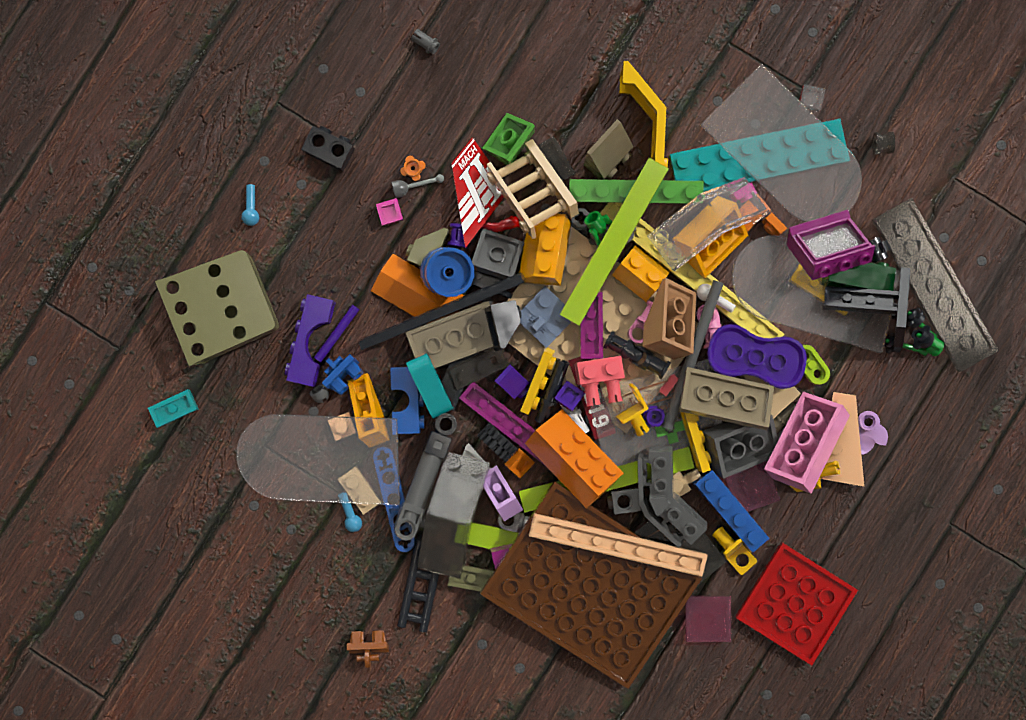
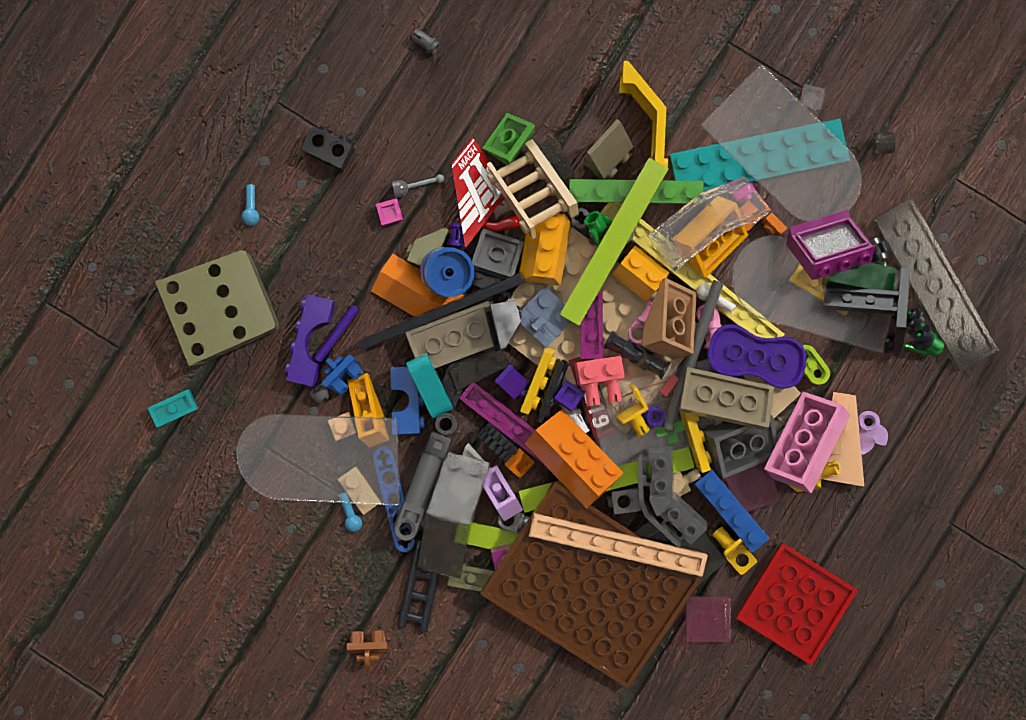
(414, 174): orange plate -> none

